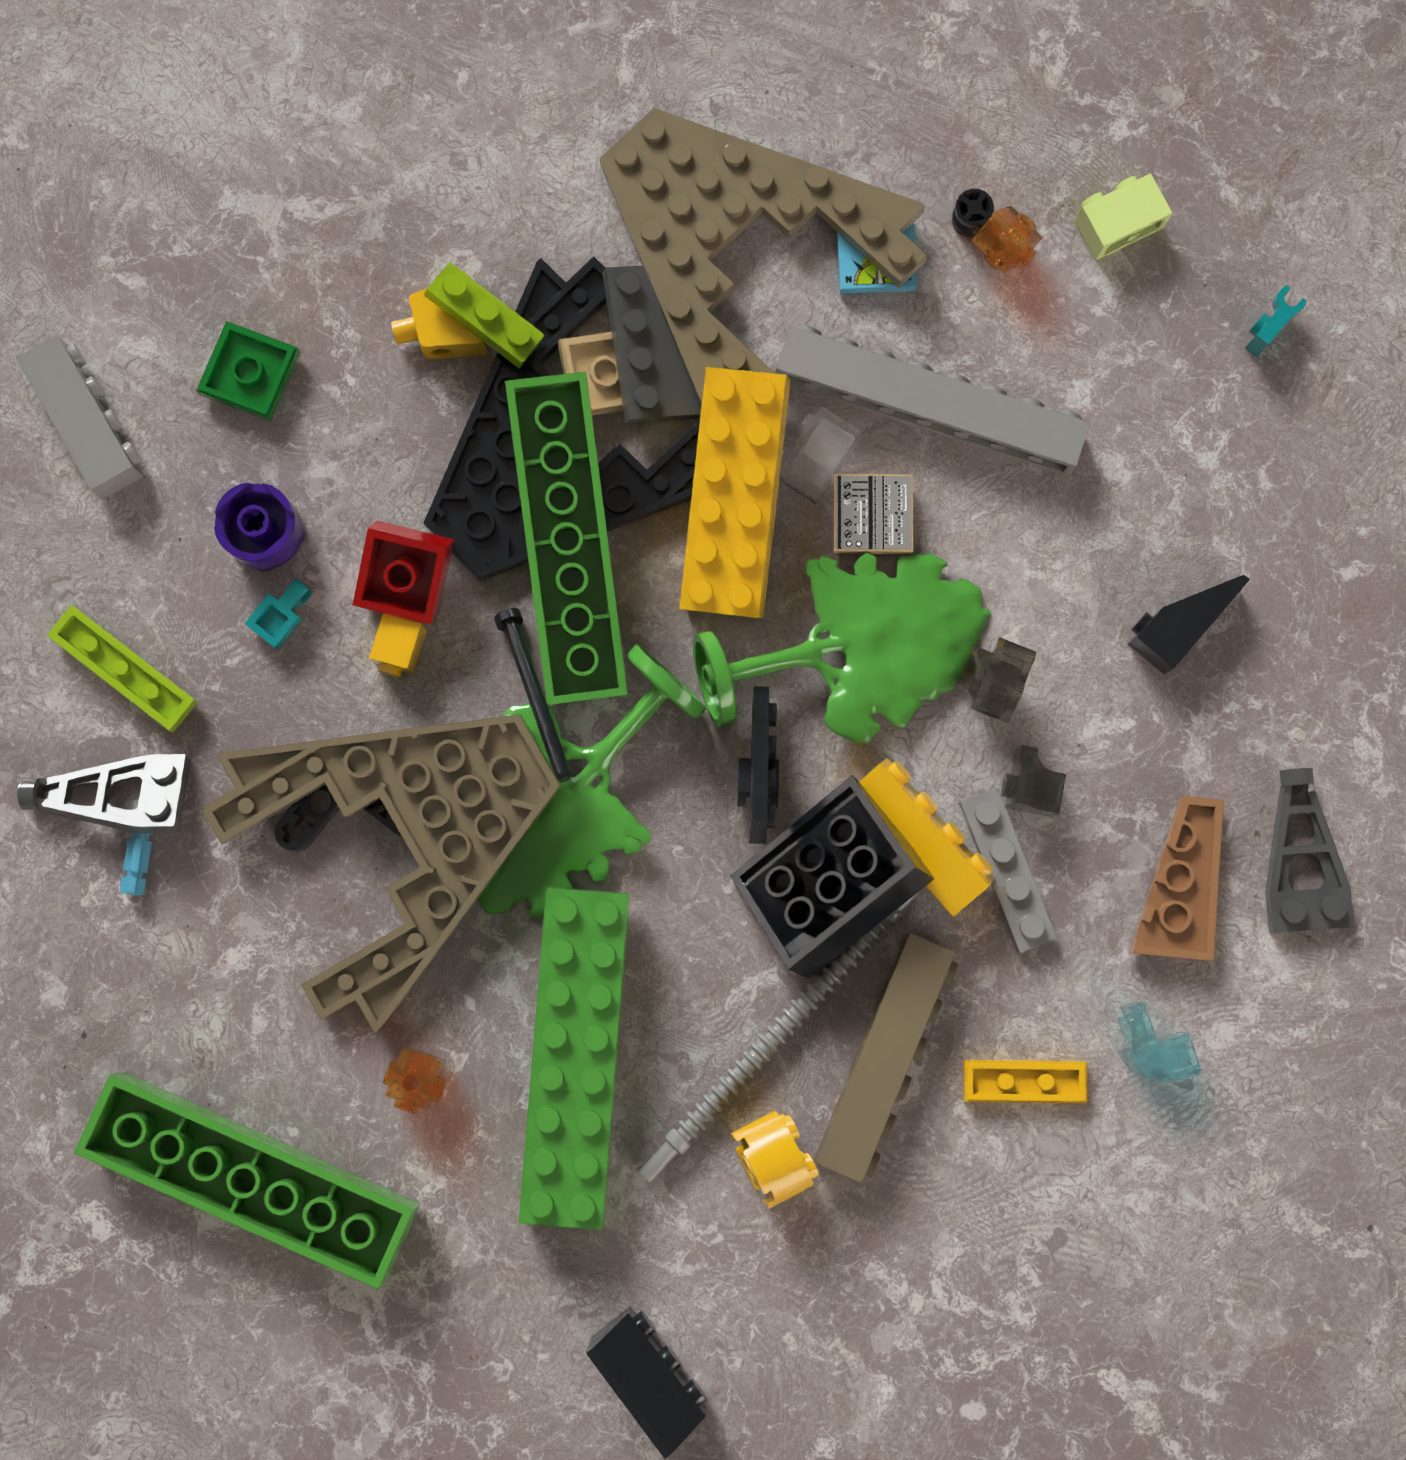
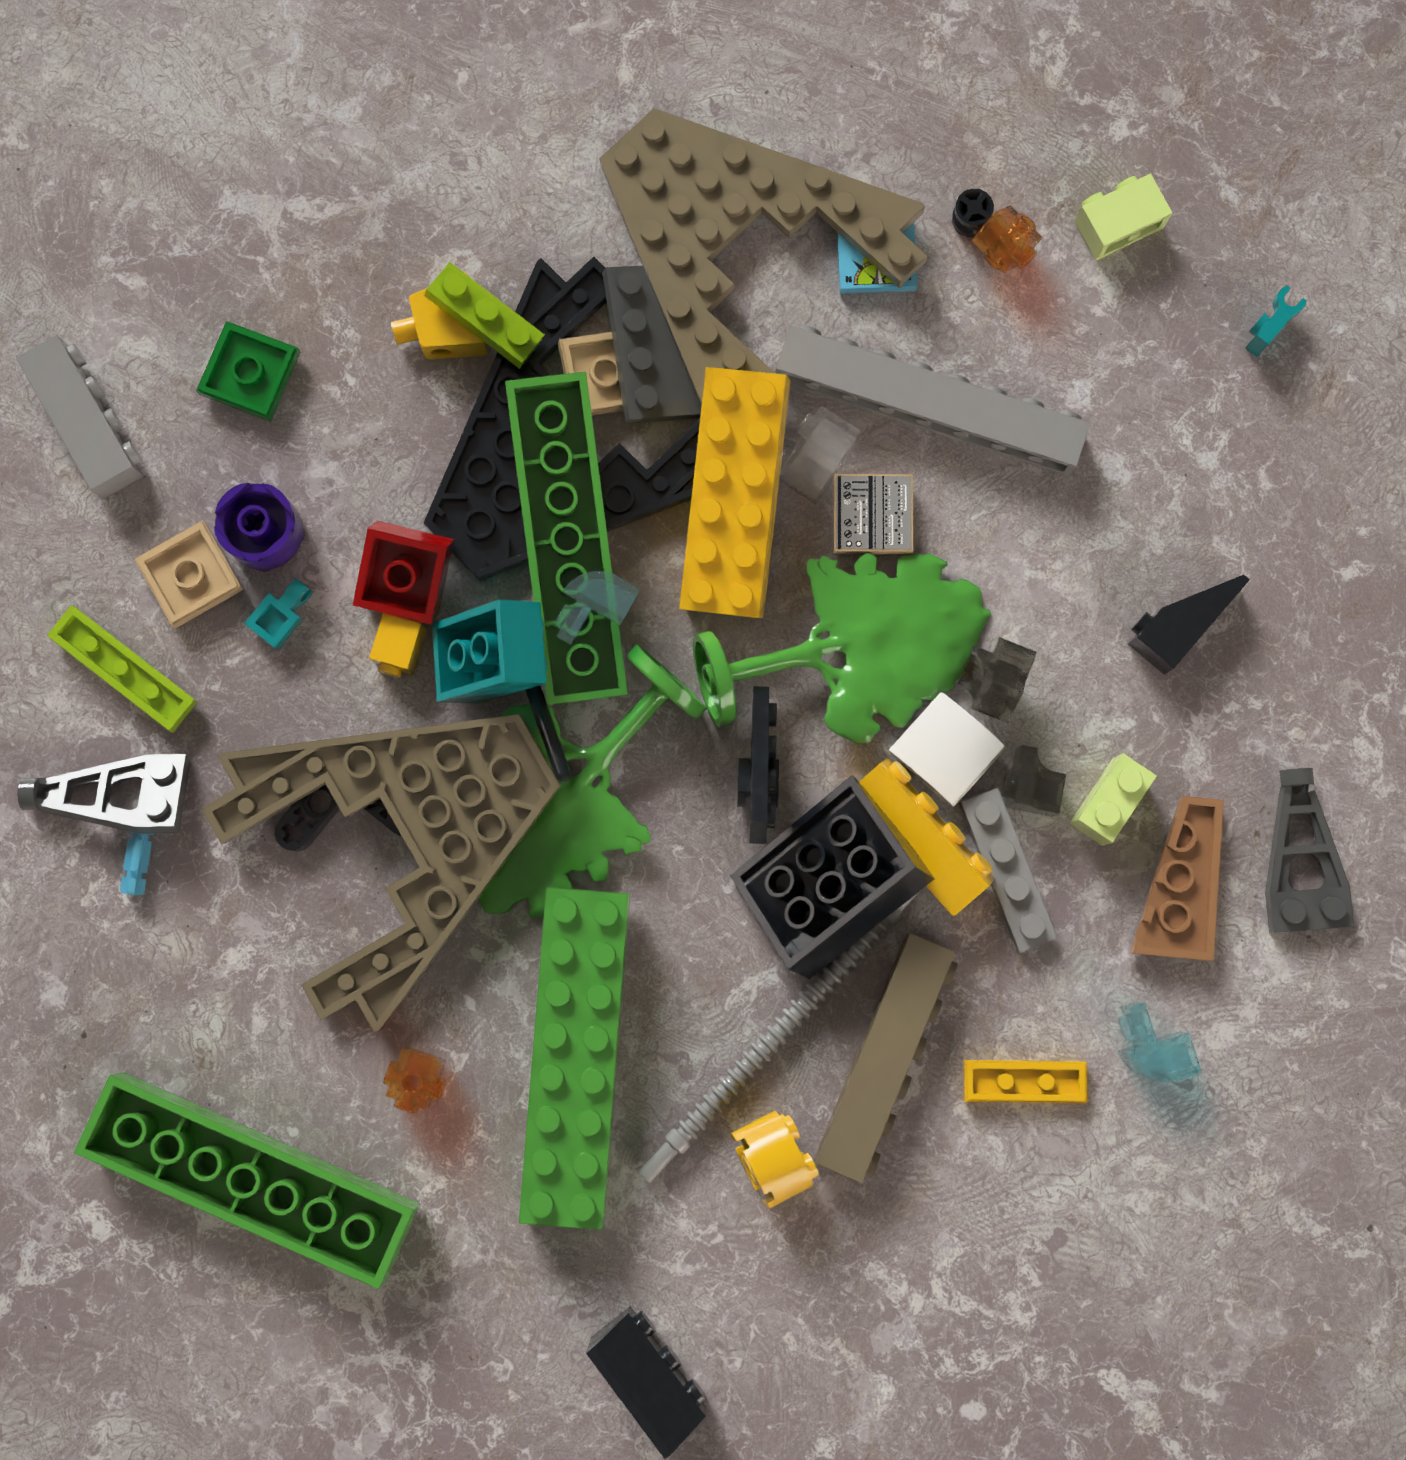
(189, 574): none -> tan plate
(489, 652): none -> teal brick
(594, 591): none -> clear light blue brick
(947, 749): none -> white slope
(1113, 799): none -> yellowish green brick

